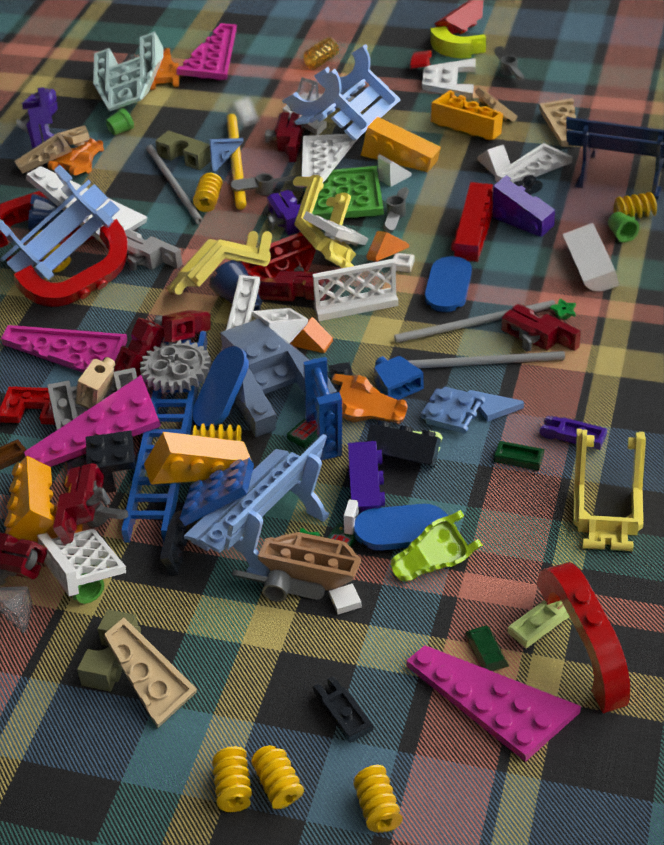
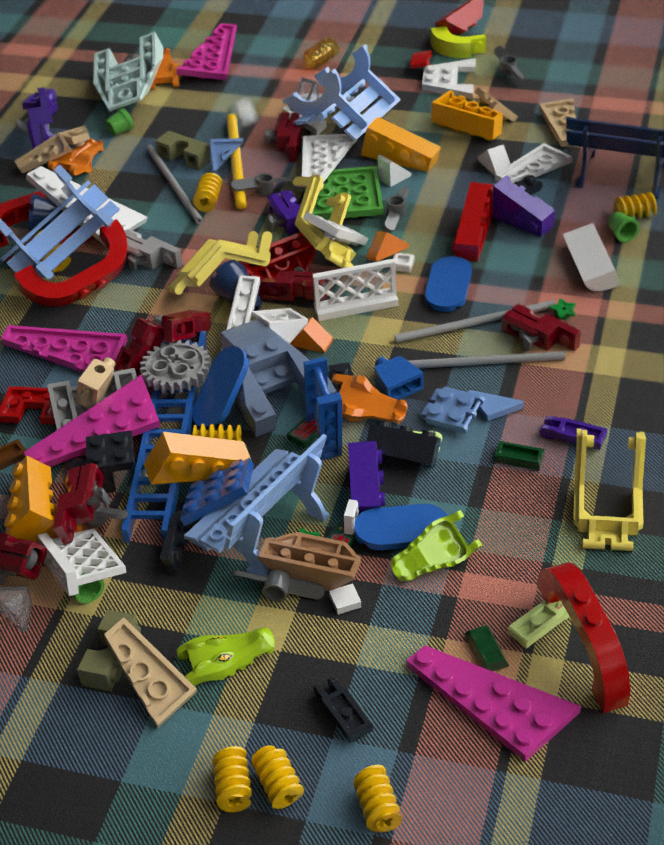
(221, 655): none -> lime animal

